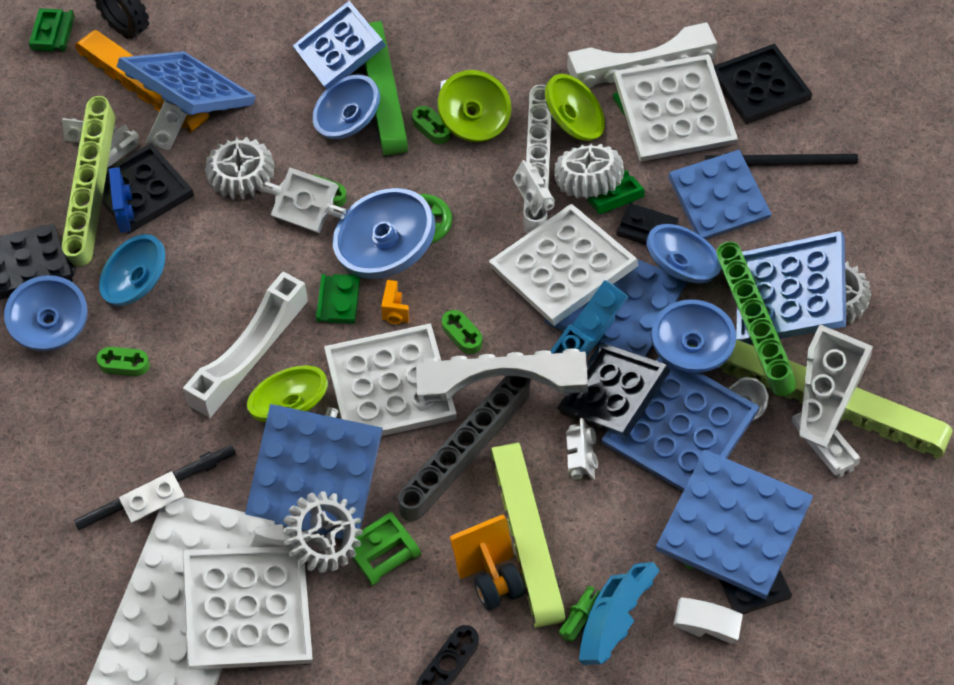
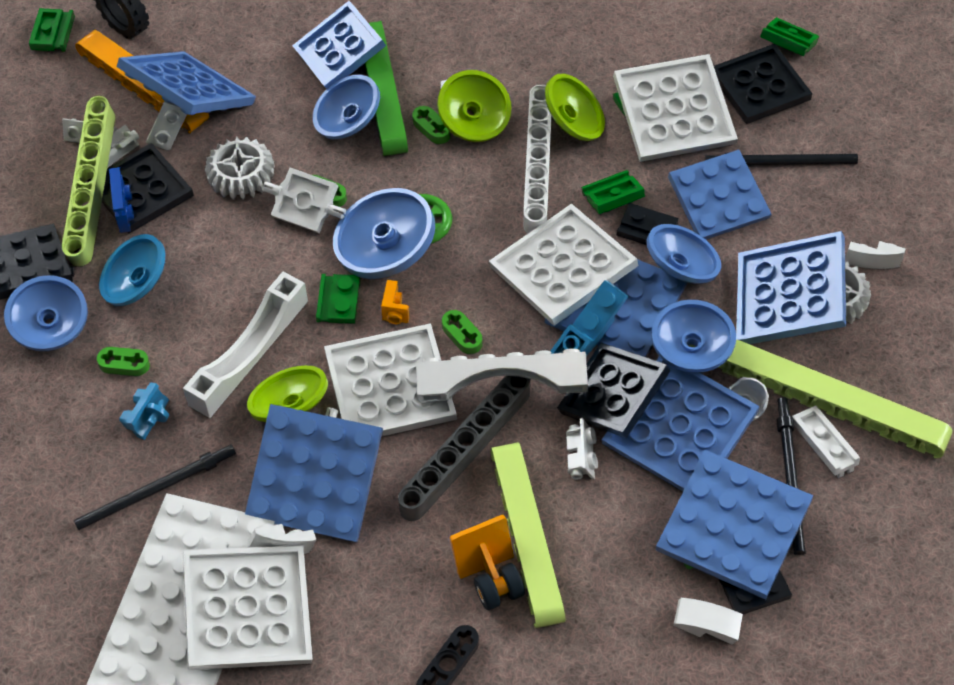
(148, 410): none -> dark azure hips
(151, 497): white hinge -> none
(324, 543): white gear -> none
(379, 539): bright green plate -> none
(529, 183): white hinge -> none
(578, 615): bright green axle -> none
(589, 171): white gear -> none
(598, 66): white arch -> none
(610, 615): dark azure slope -> none
(756, 319): bright green beam -> none
(785, 425): none -> black bar
(789, 36): none -> green plate
(831, 378): white wedge -> none
(884, 257): none -> white slope

